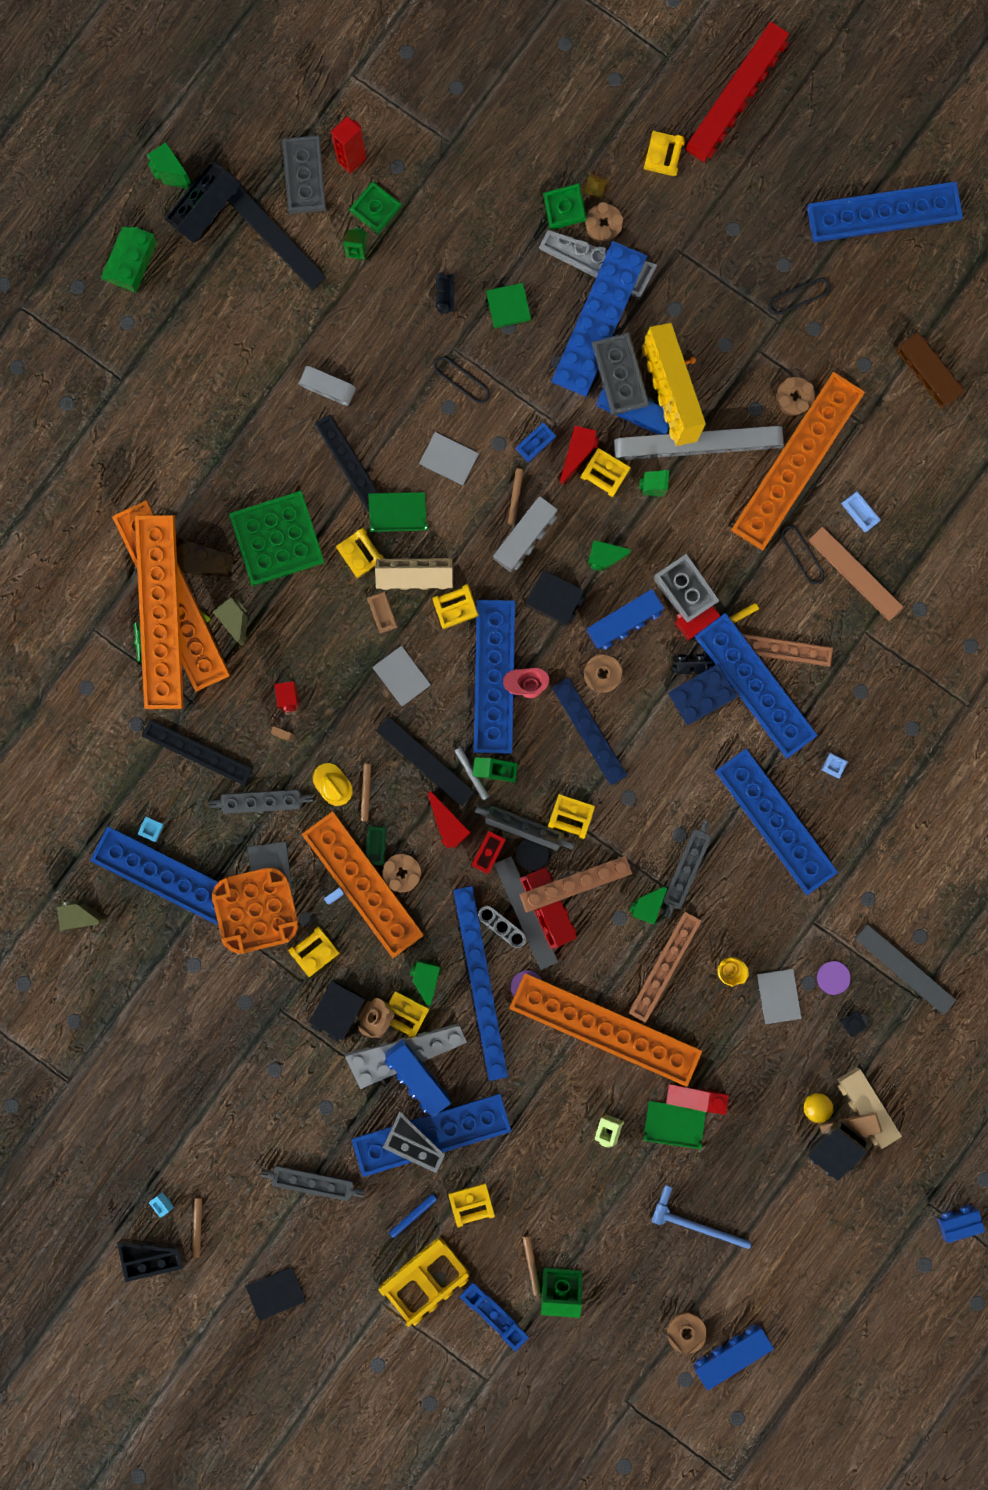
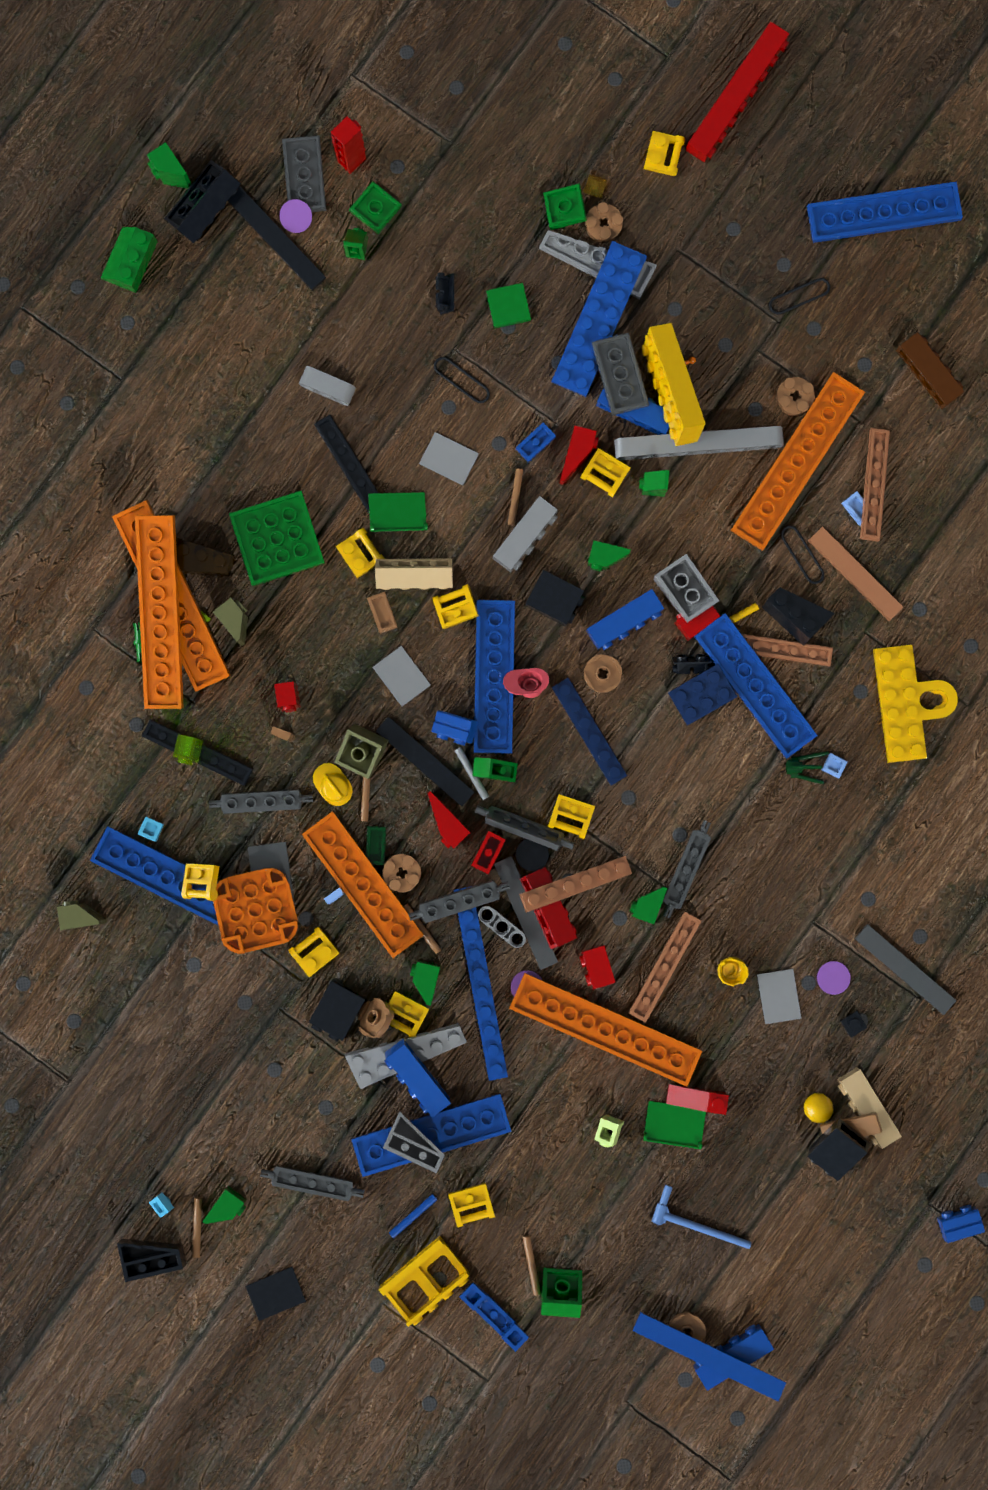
(187, 749): none -> clear neon green brick
(200, 875): none -> yellow plate
(226, 1207): none -> green slope
(295, 216): none -> medium lavender piece
(361, 751): none -> olive slope
(427, 936): none -> medium nougat bar
(455, 727): none -> blue brick
(459, 901): none -> dark grey plate
(597, 966): none -> red brick
(709, 1356): none -> blue tile
(776, 822): blue plate -> none
(794, 766): none -> dark green plant
(796, 614): none -> black wedge
(874, 484): none -> nougat tile
(901, 704): none -> yellow plate

